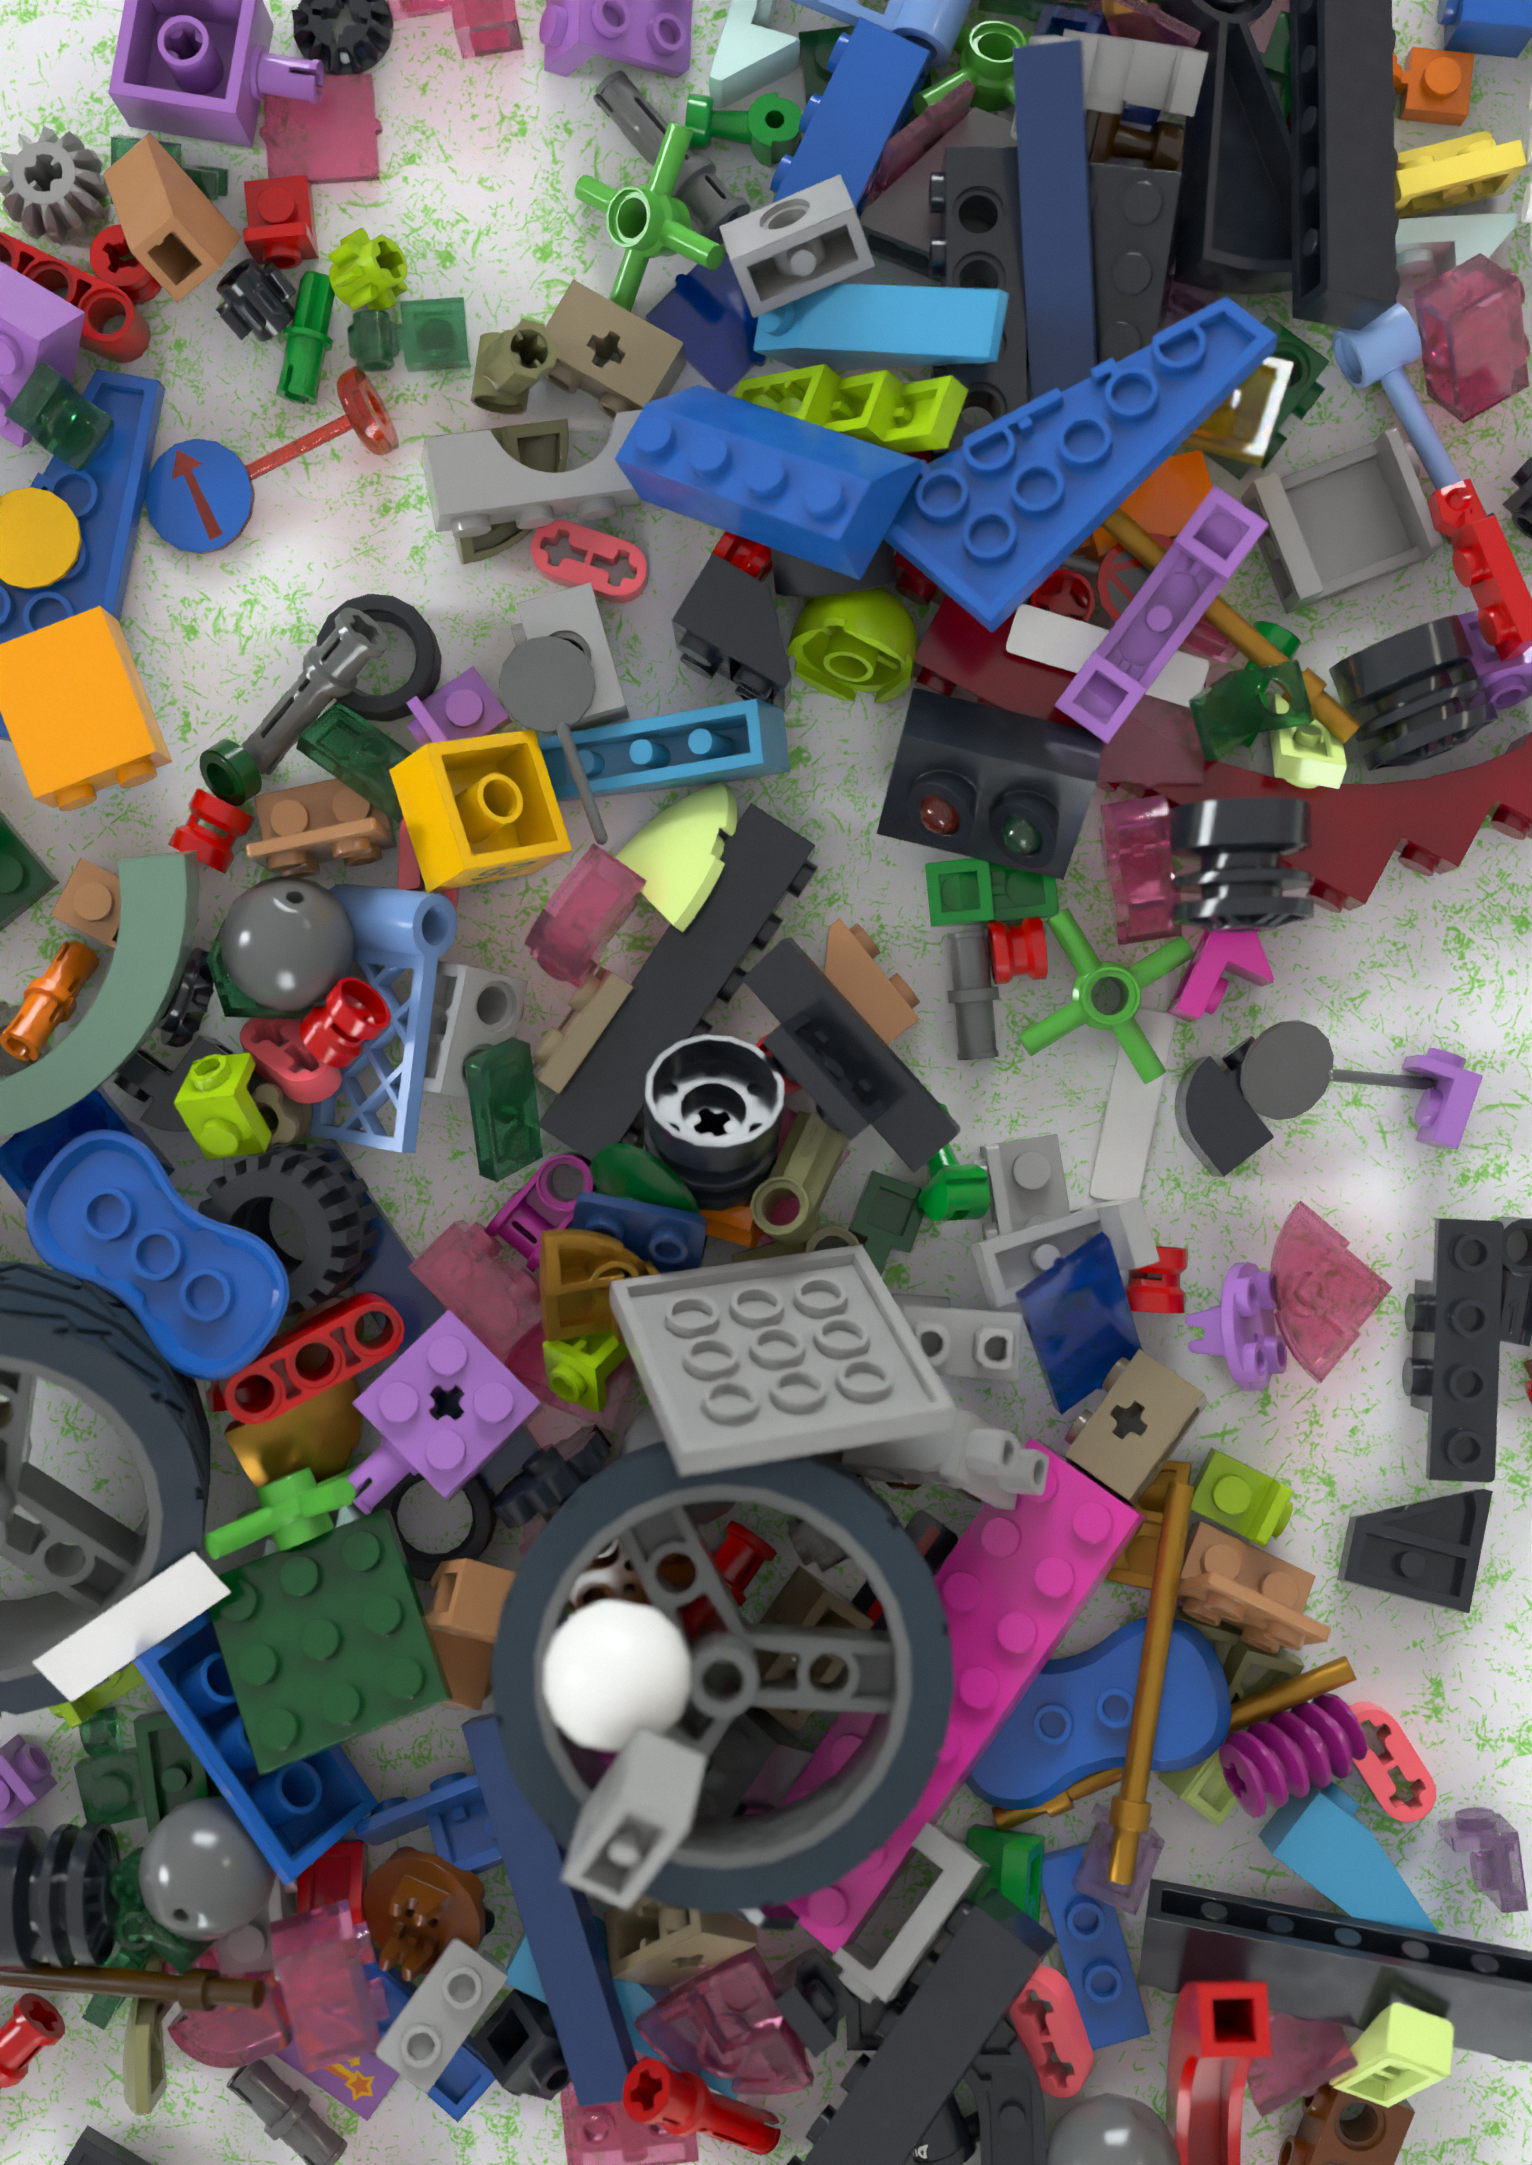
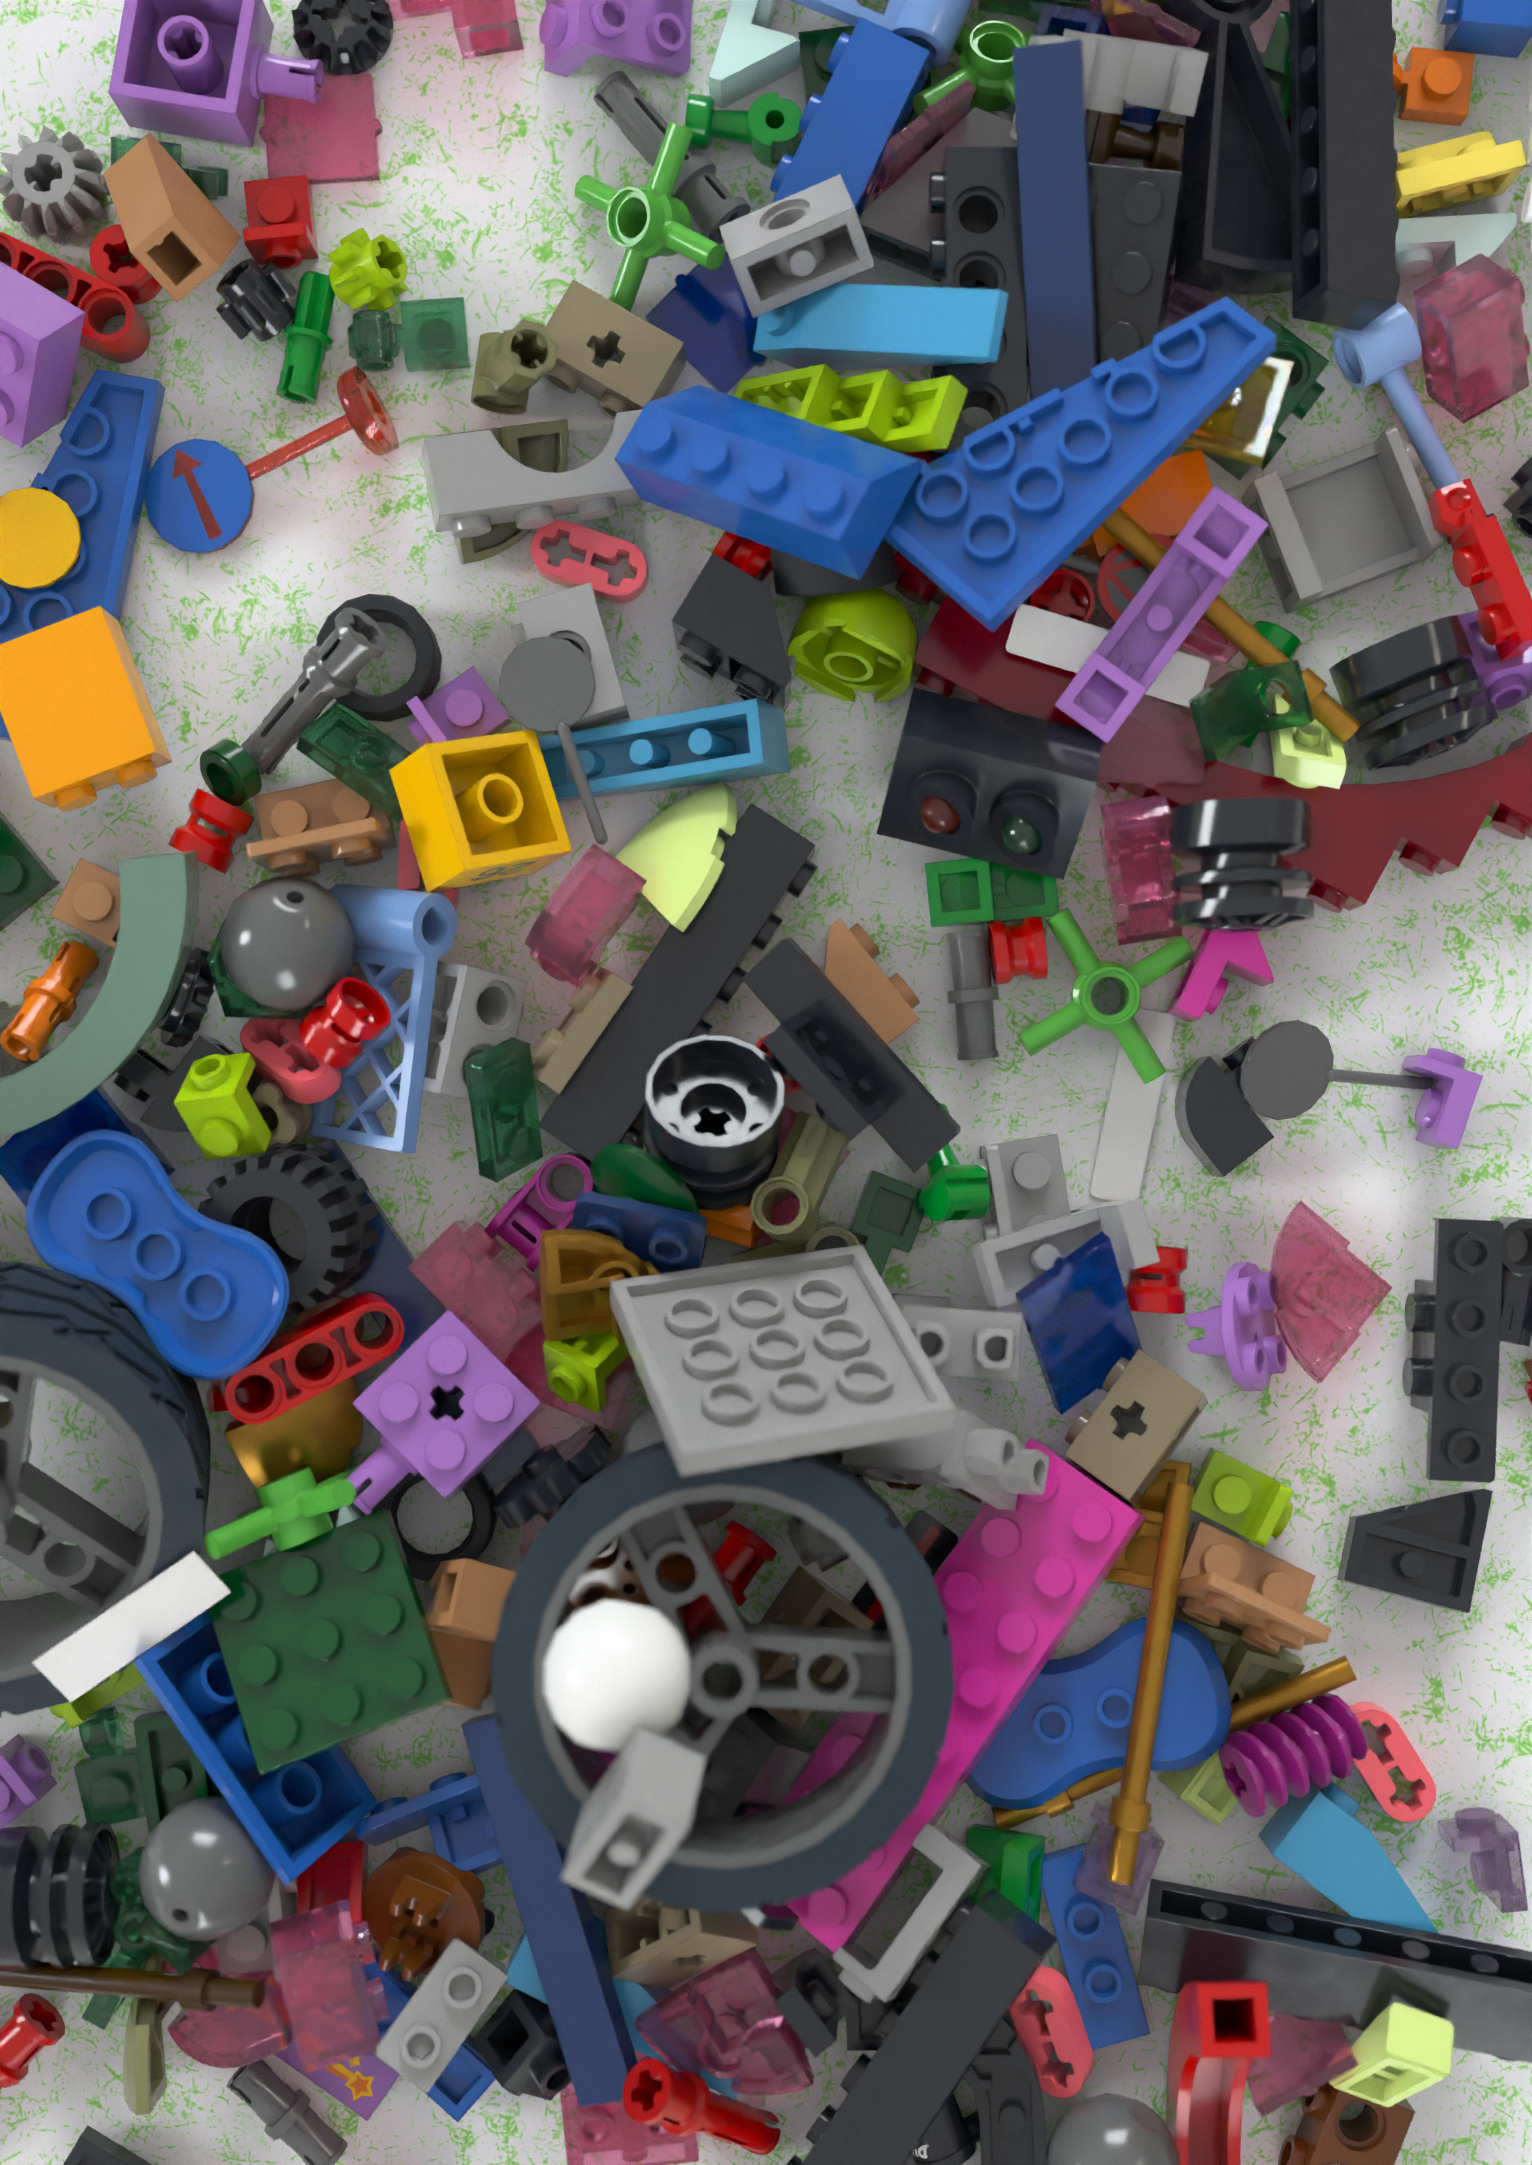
(59, 418): bracket -> none

